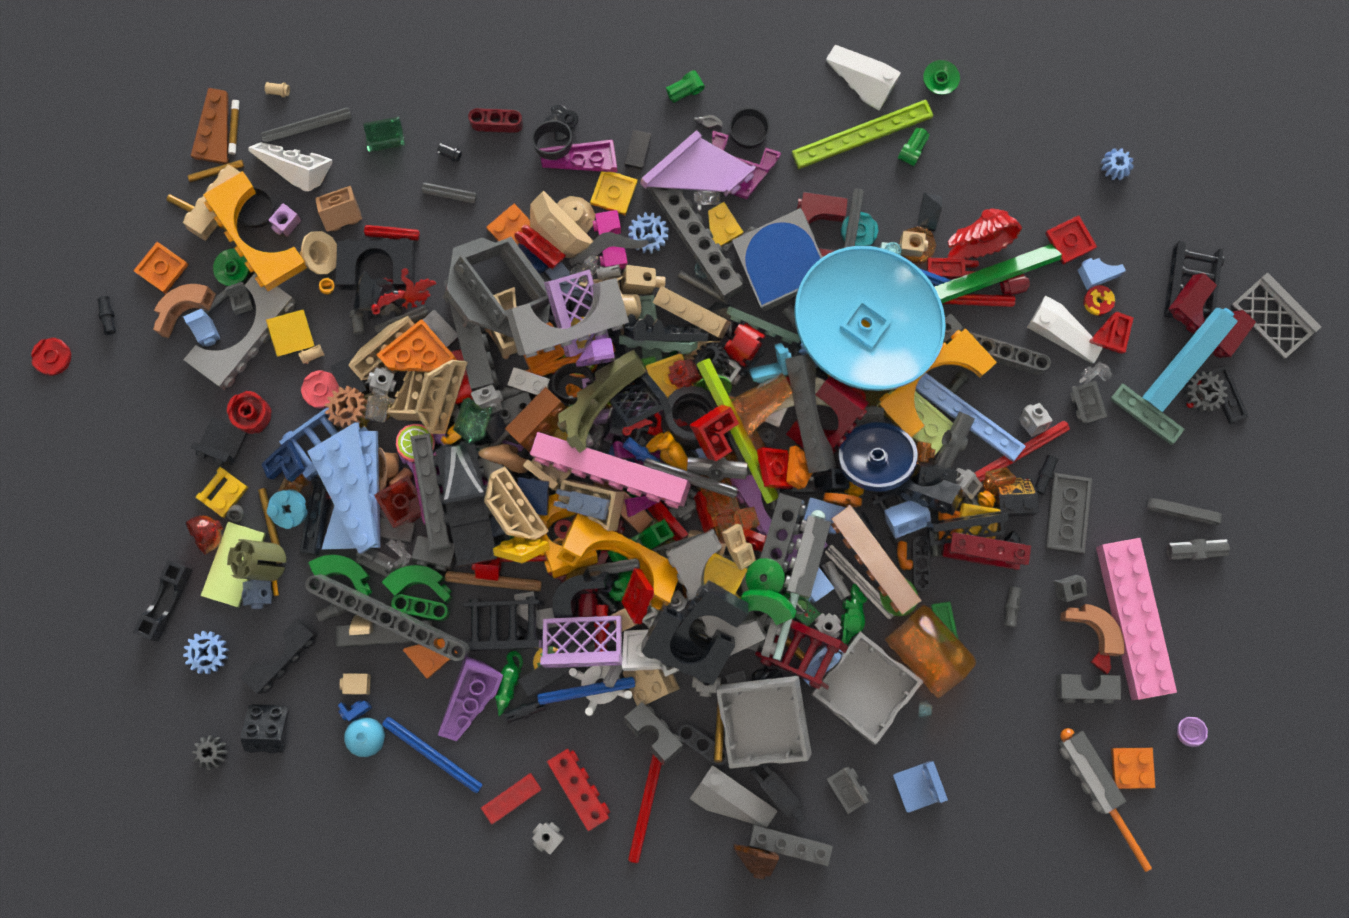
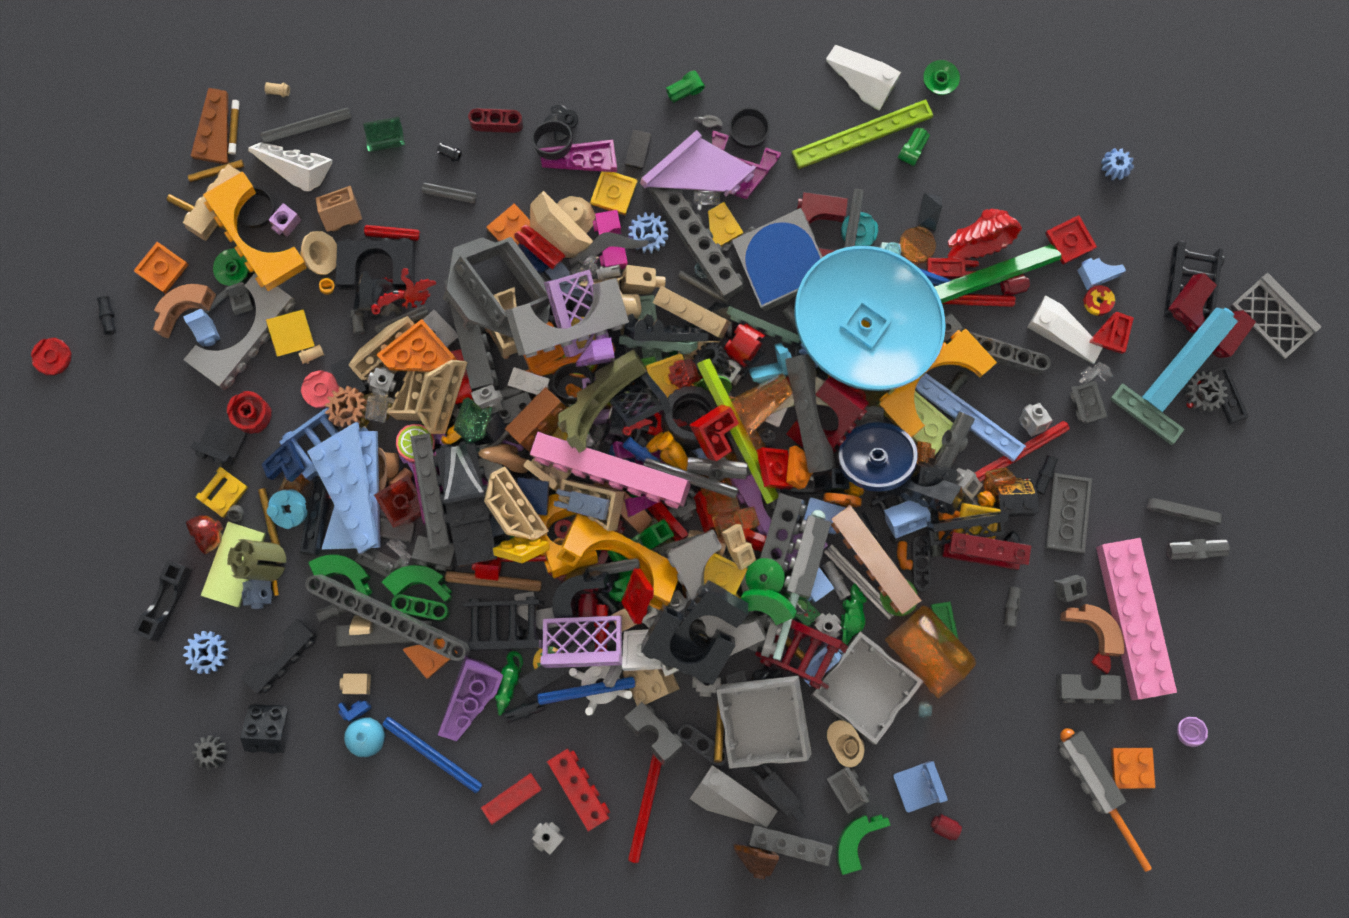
(845, 743): none -> tan piece
(850, 837): none -> green arch
(907, 249): tan brick -> none
(946, 827): none -> dark red brick

